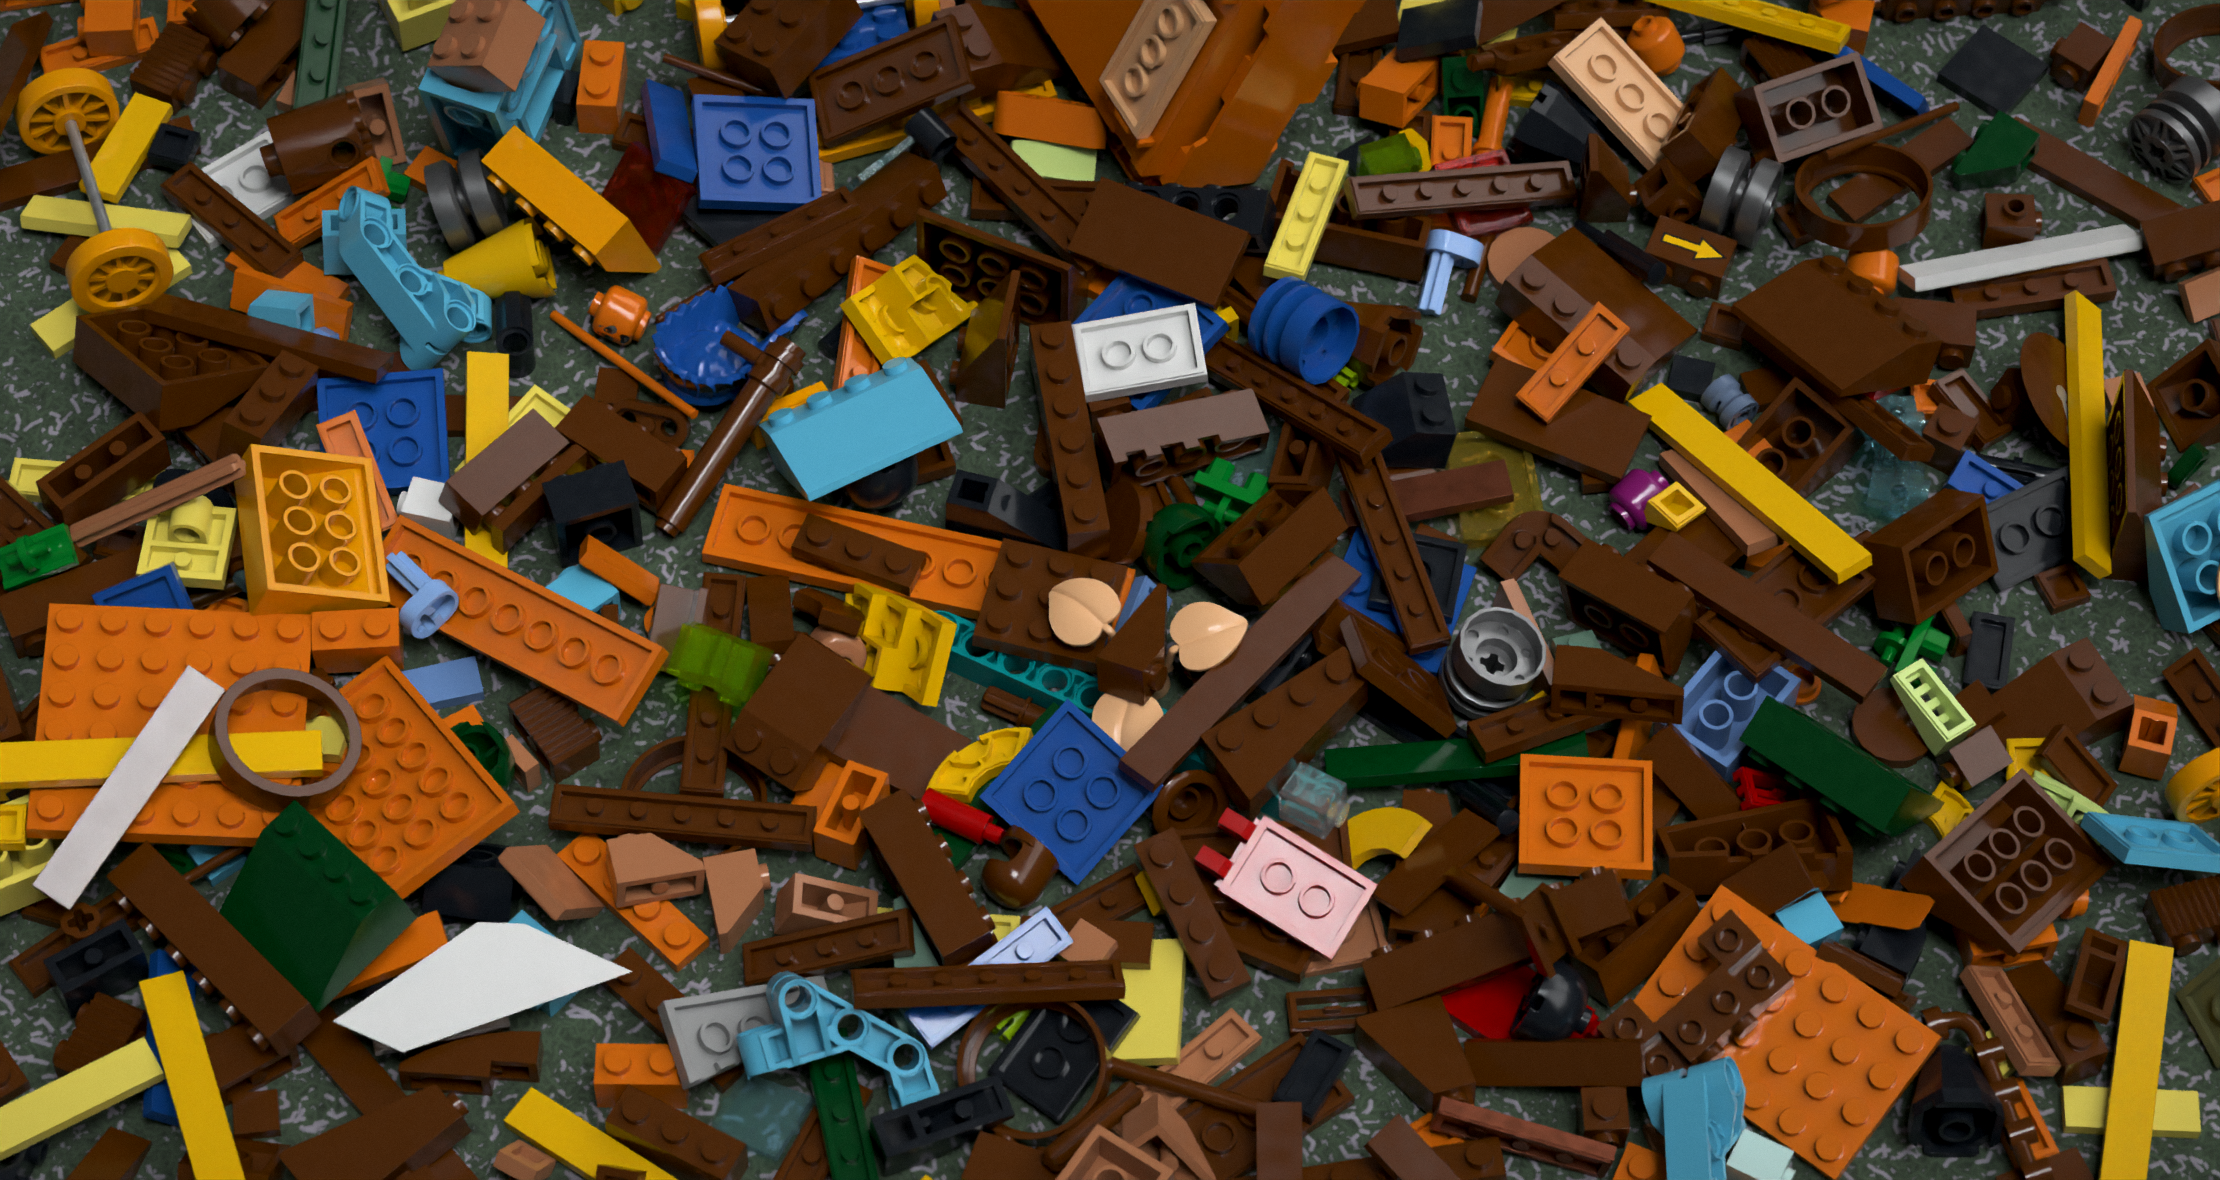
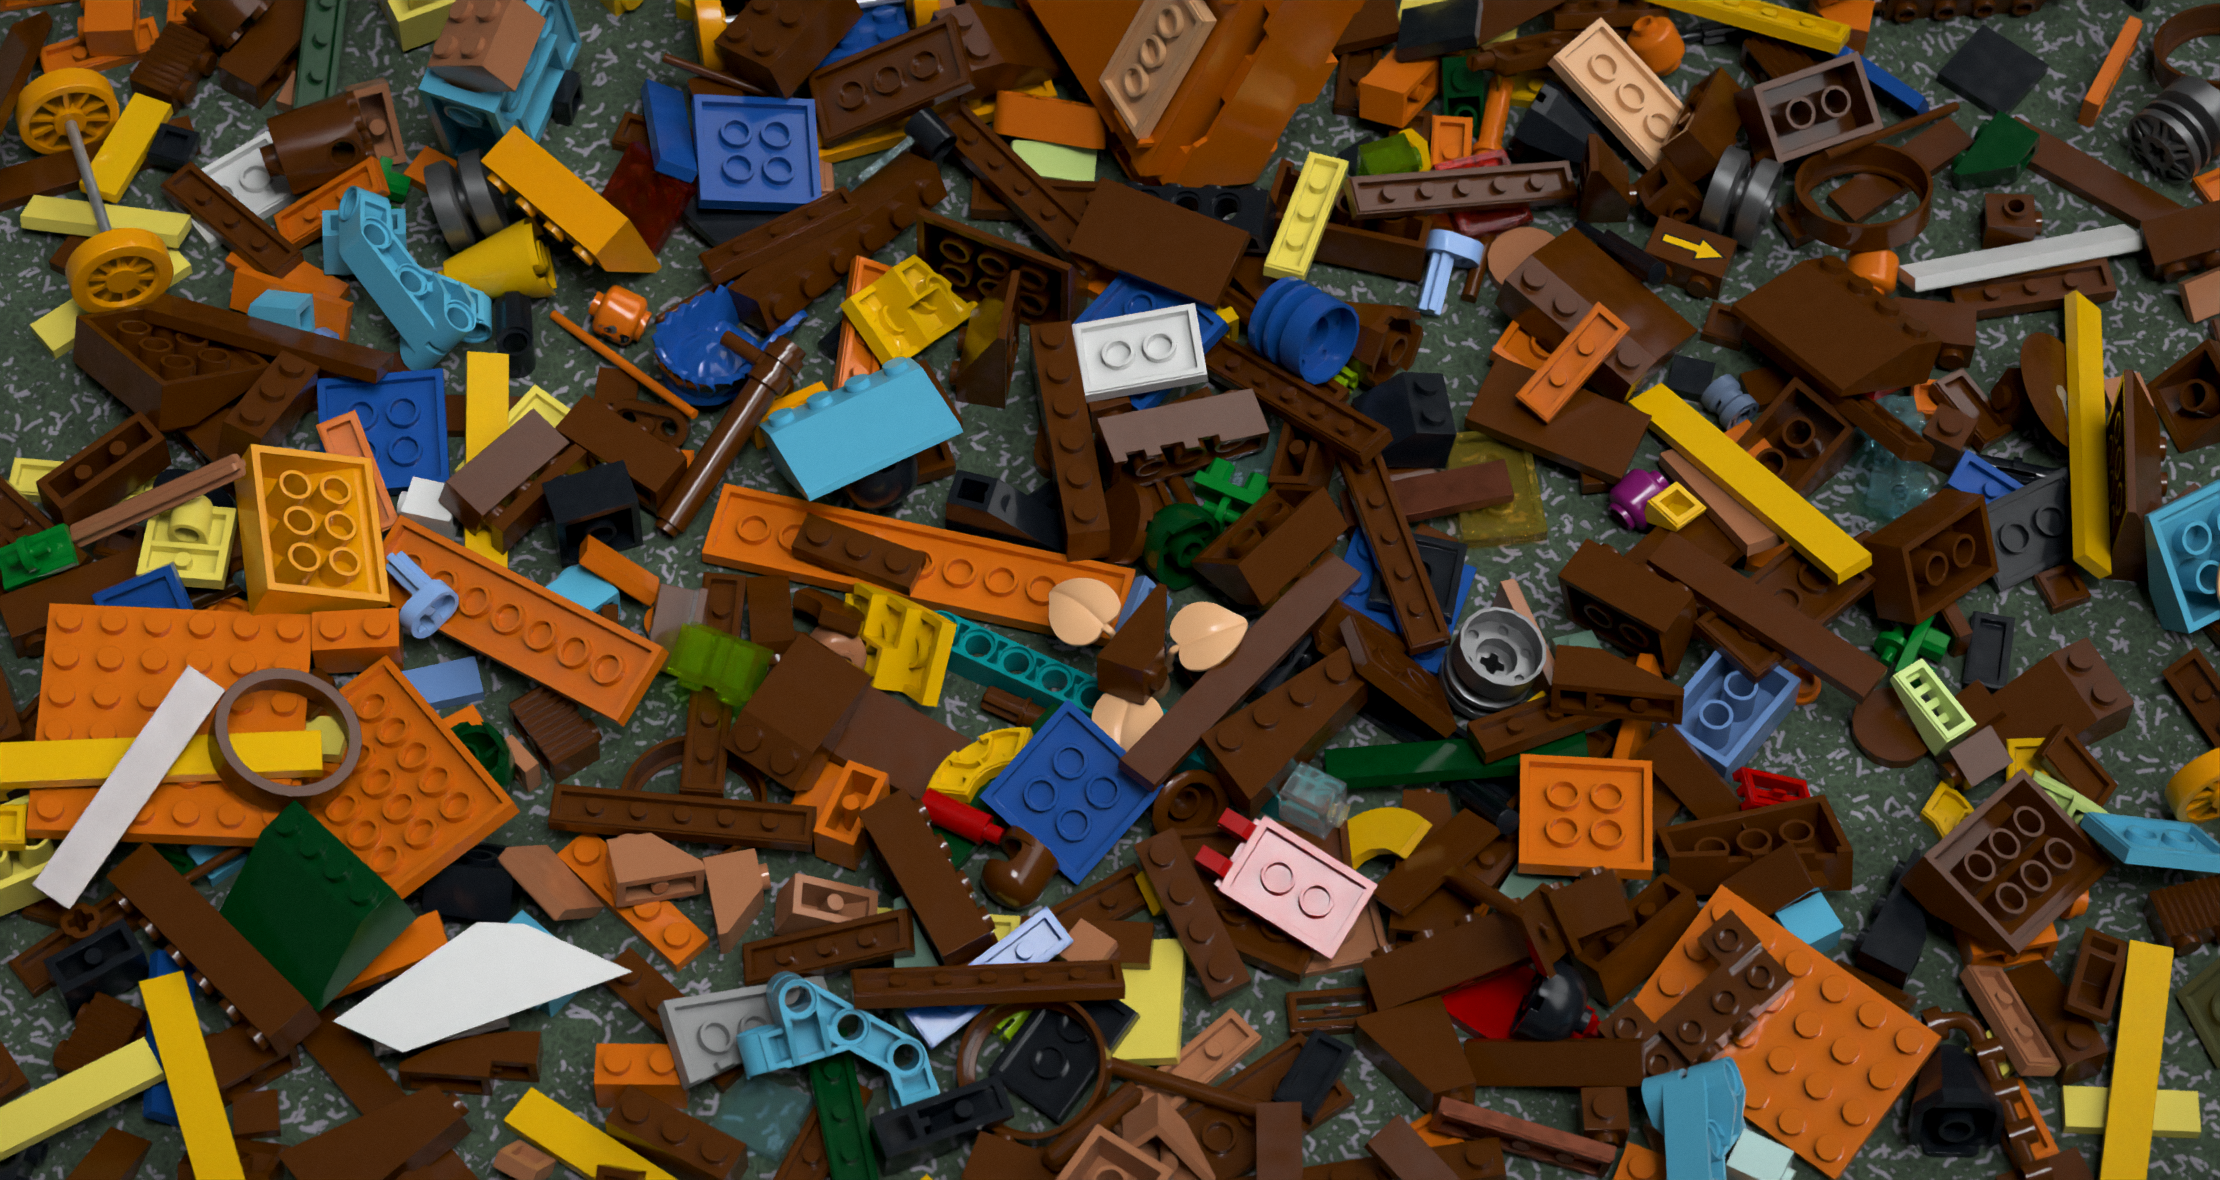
(601, 87): orange brick -> none
(1017, 604): reddish brown plate -> none
(1526, 538): reddish brown plate -> none
(1836, 769): dark green slope -> none
(1861, 967): reddish brown tile -> none
(1879, 906): orange piece -> none
(2079, 57): reddish brown brick -> none
(2148, 737): orange slope -> none
(2188, 465): dark green tile -> none

